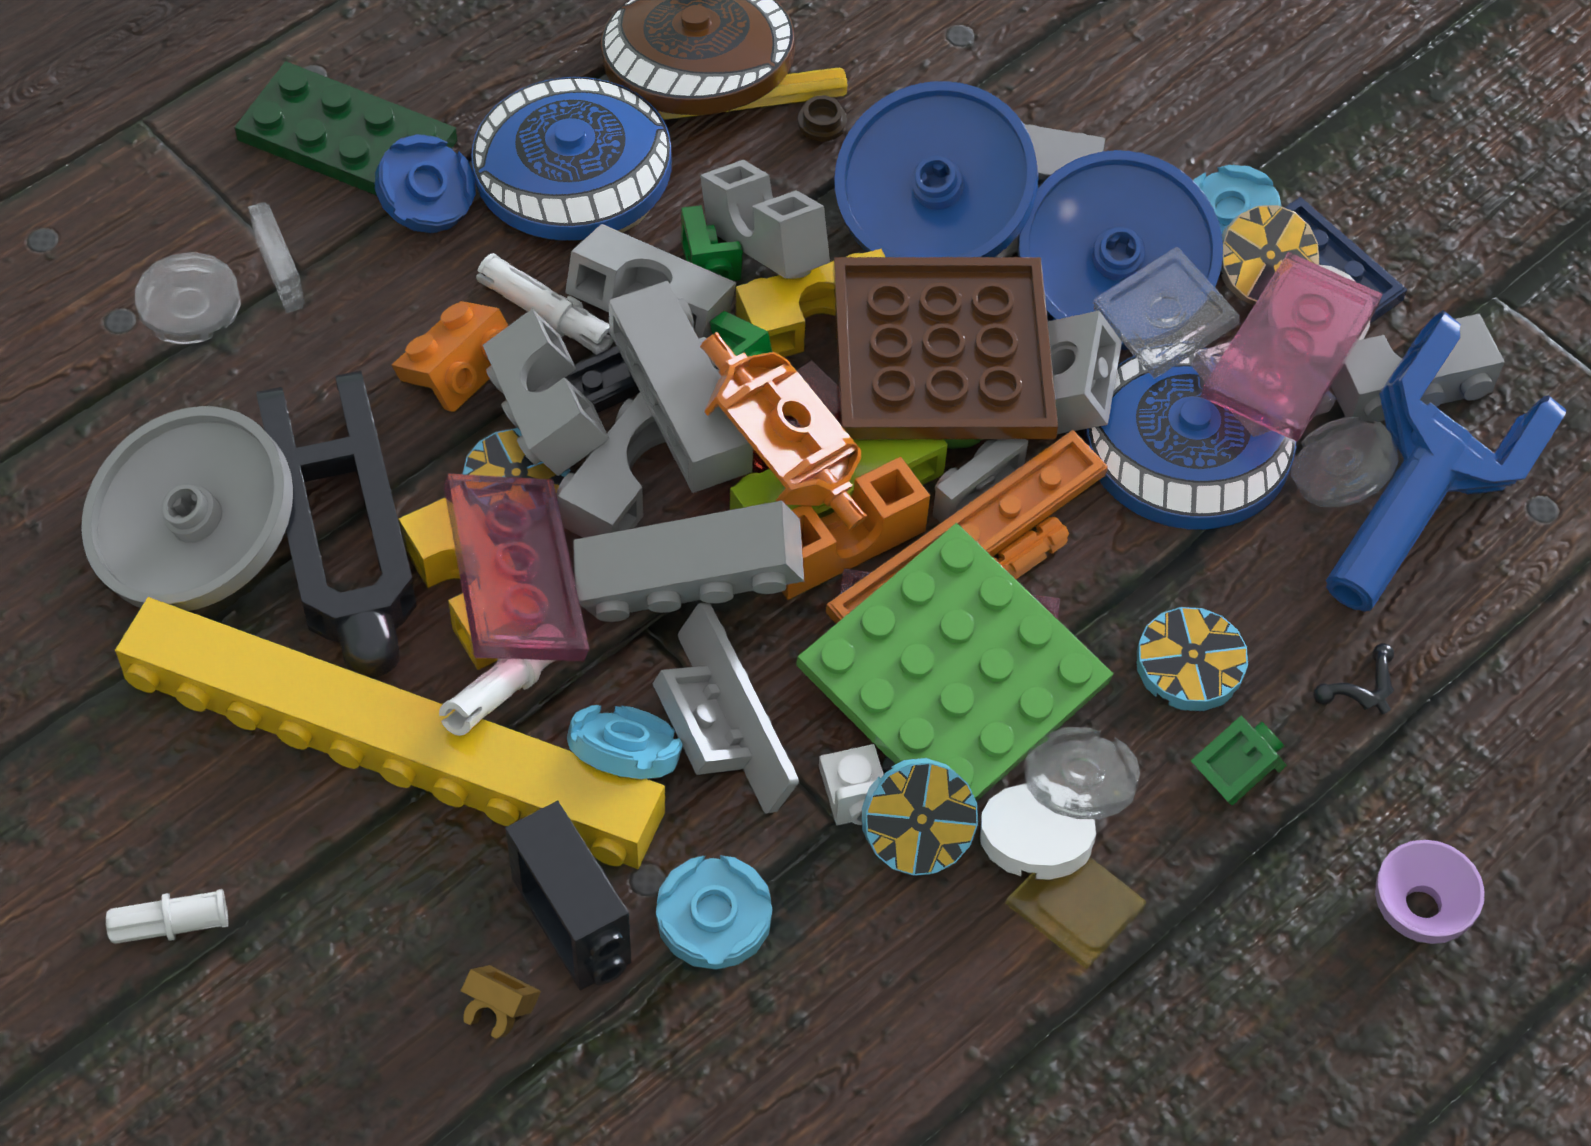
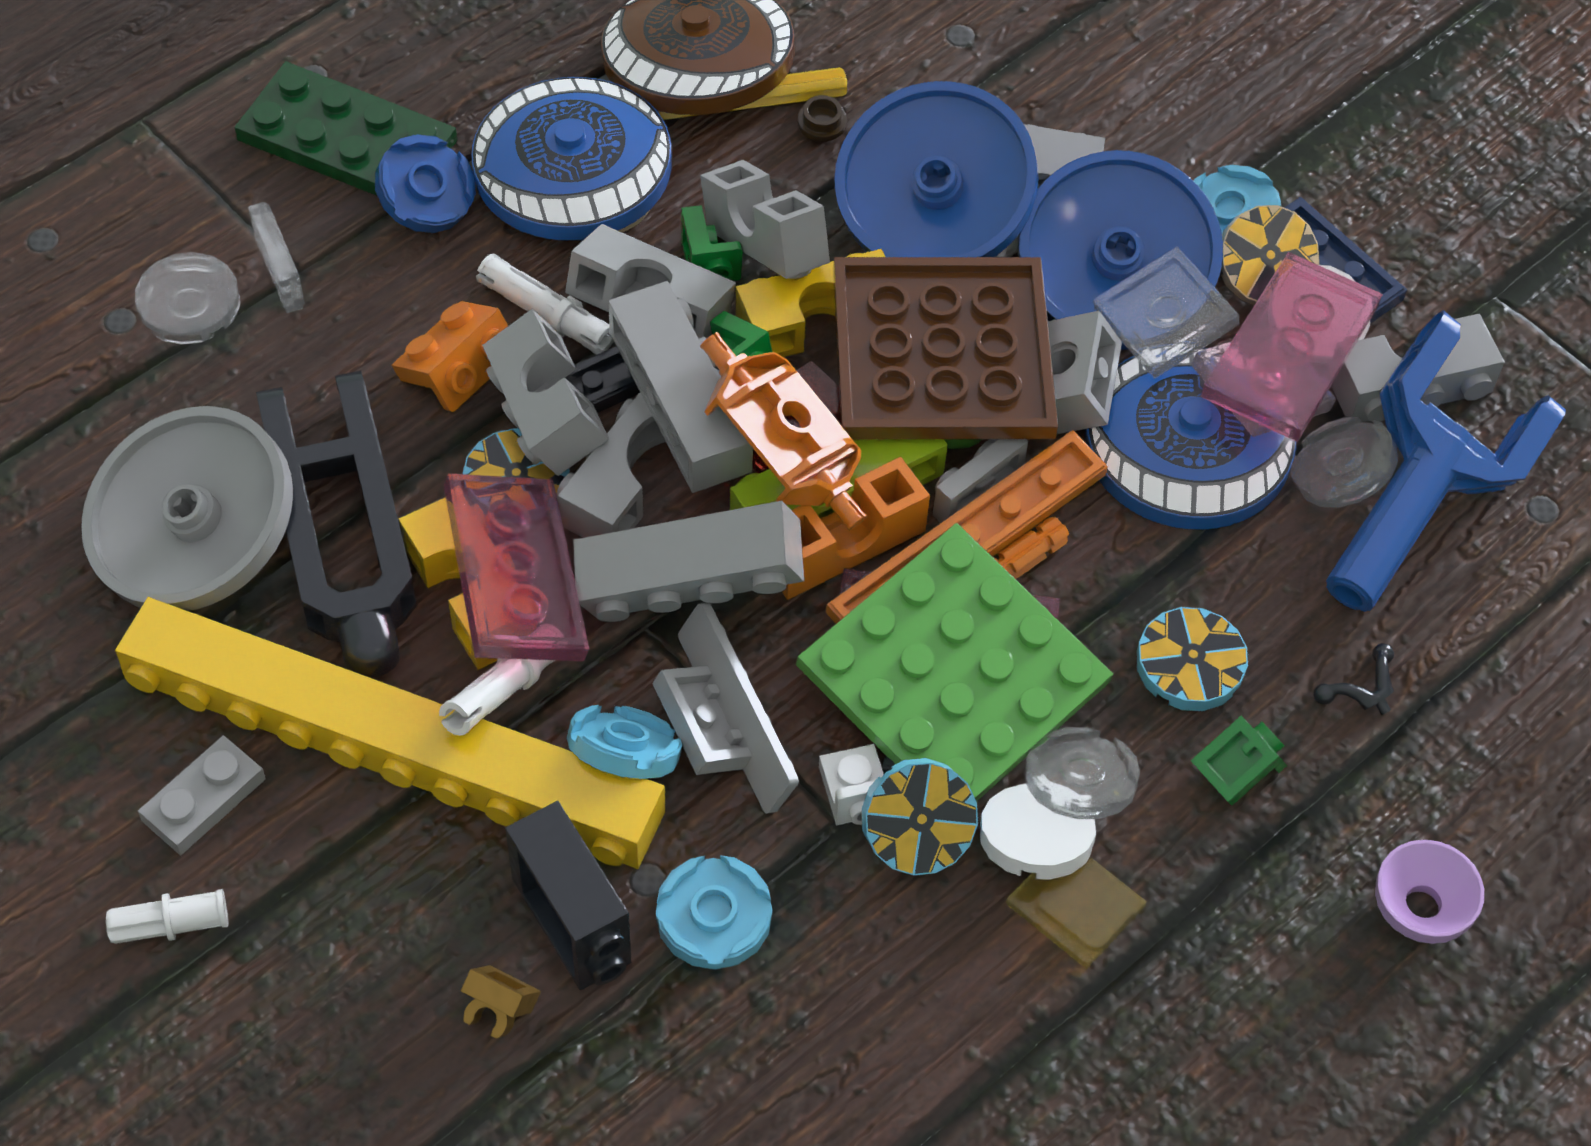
(201, 795): none -> light grey plate

